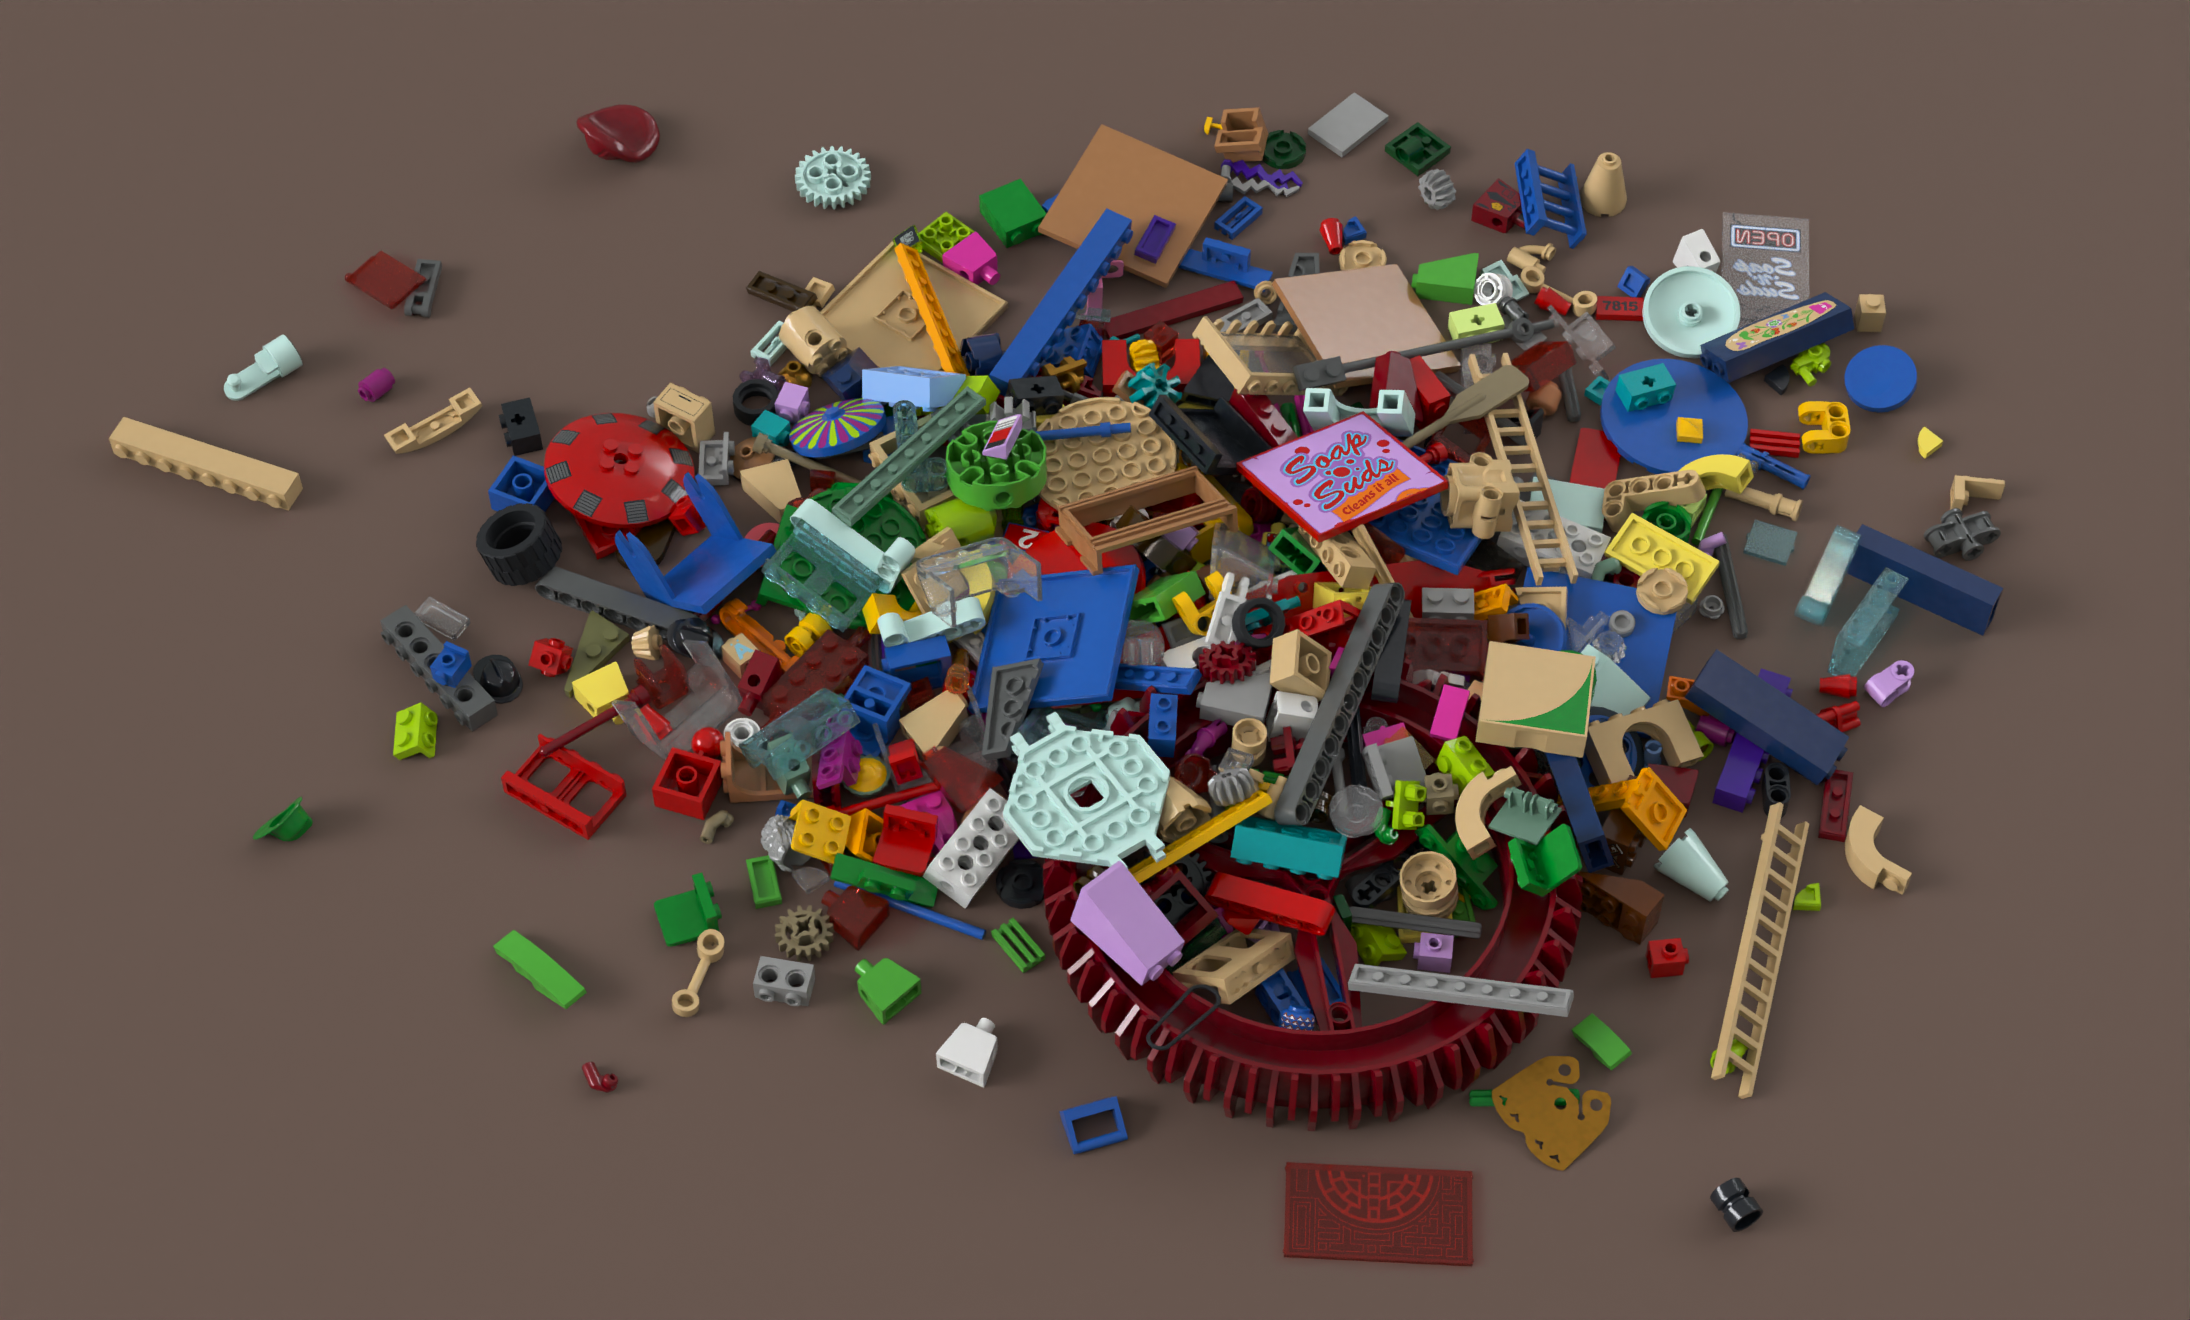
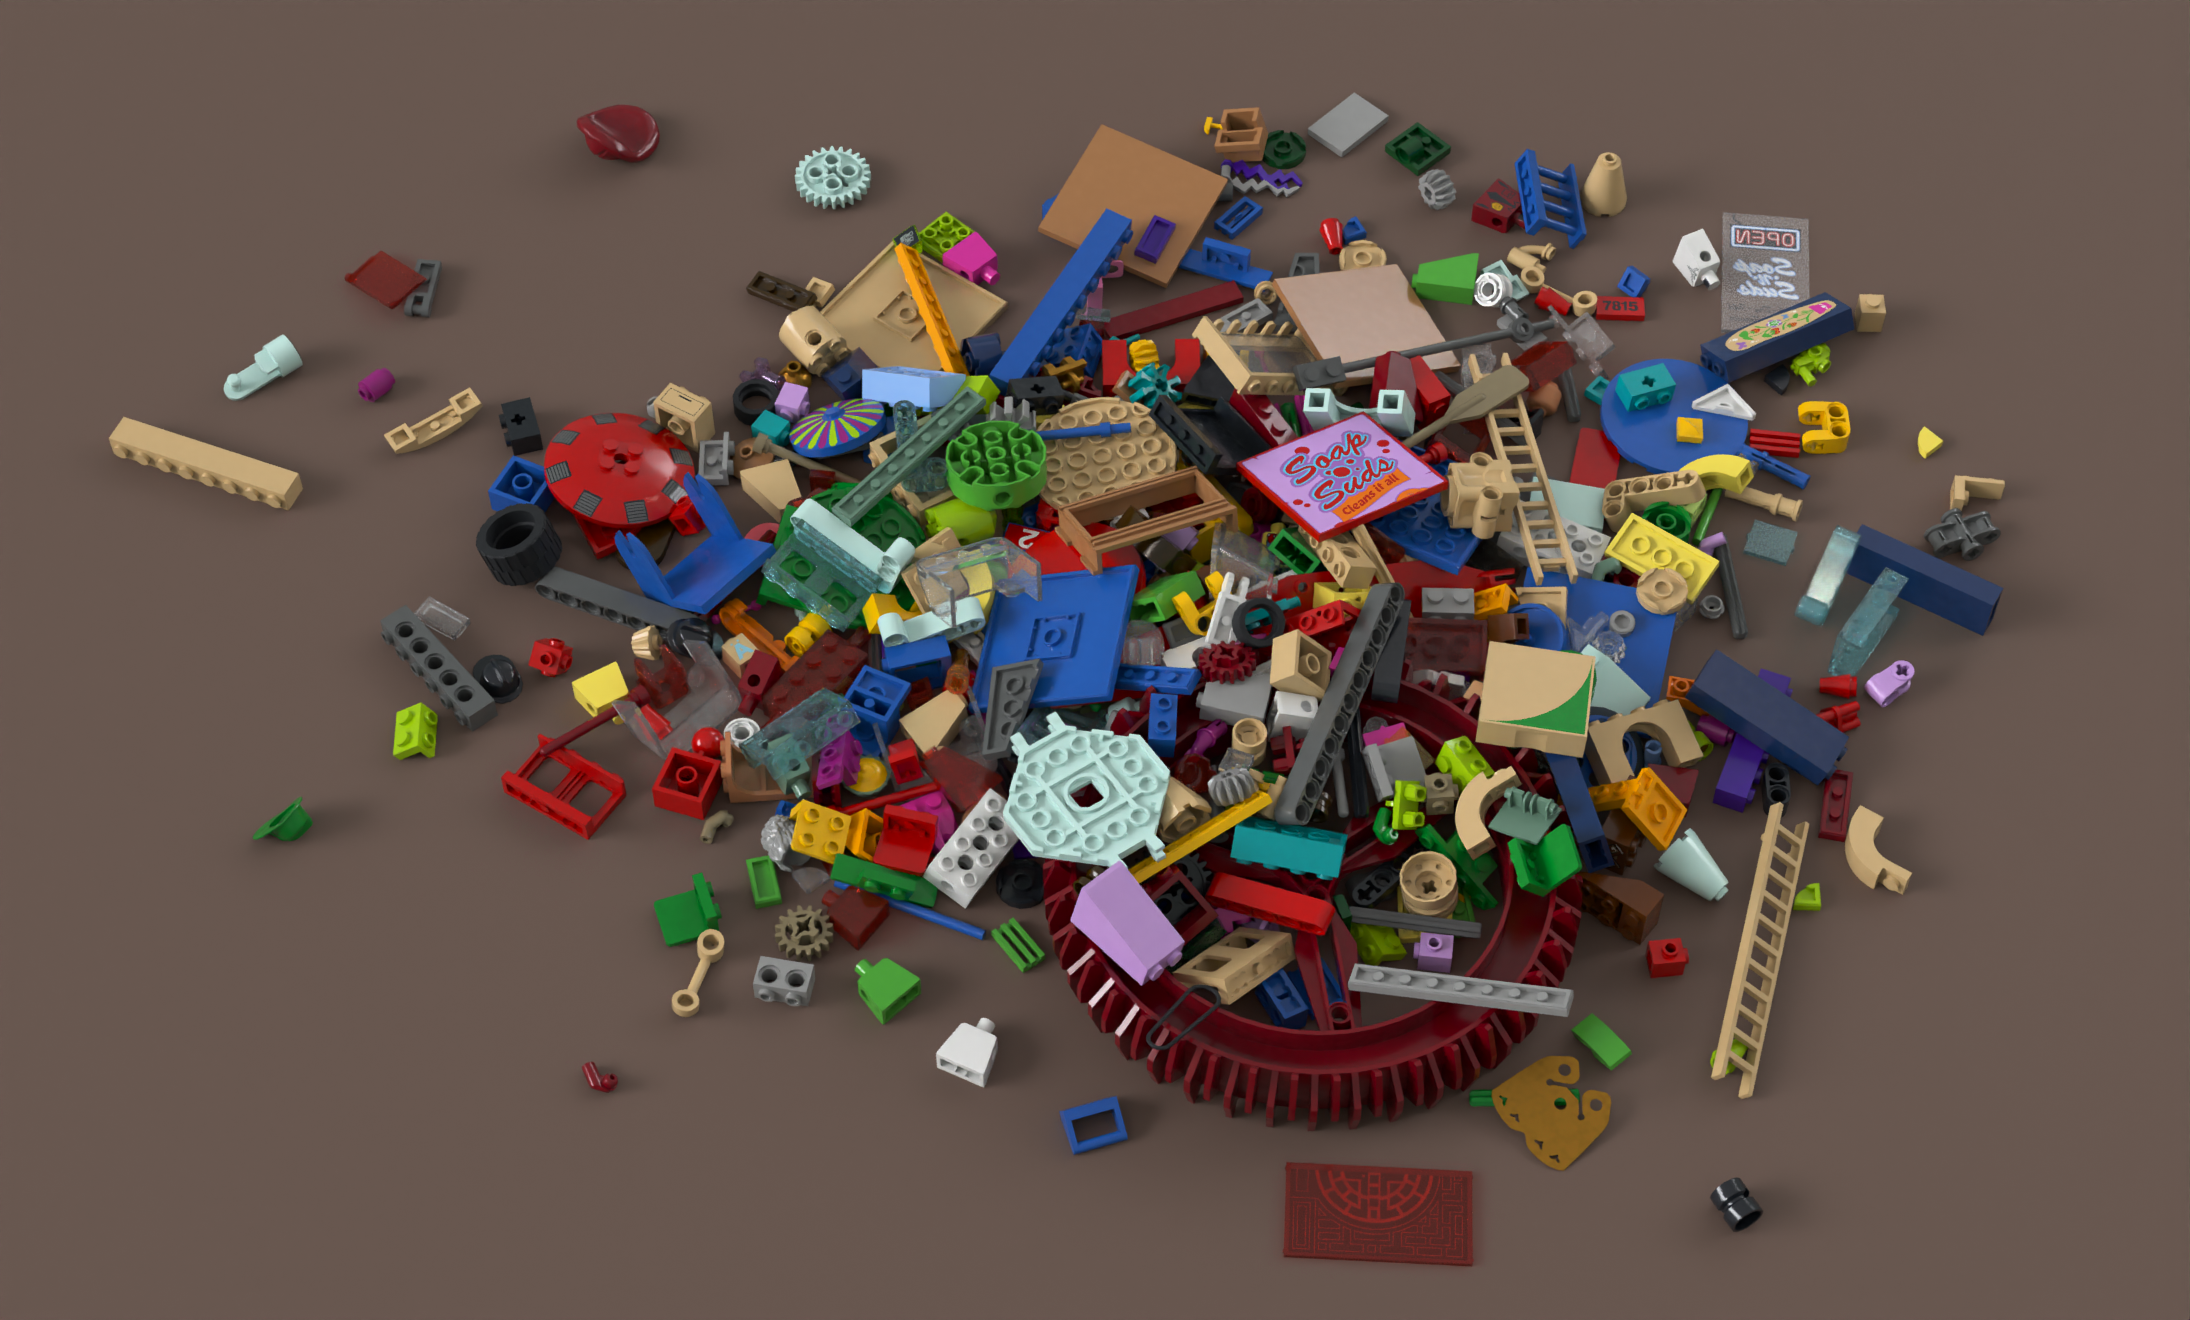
(451, 665): blue brick -> none
(540, 969): bright green slope -> none
(597, 646): olive wing -> none
(776, 348): light aqua tile -> none
(1003, 437): slope -> none
(1012, 212): green brick -> none
(1164, 339): clear red brick -> none
(1240, 921): red slope -> none
(1296, 1018): blue head -> none
(1356, 811): clear tile -> none
(1449, 713): dark pink tile -> none
(1475, 321): yellowish green brick -> none
(1684, 294): light aqua dish -> none
(1724, 402): none -> white tile
(1880, 378): blue piece -> none

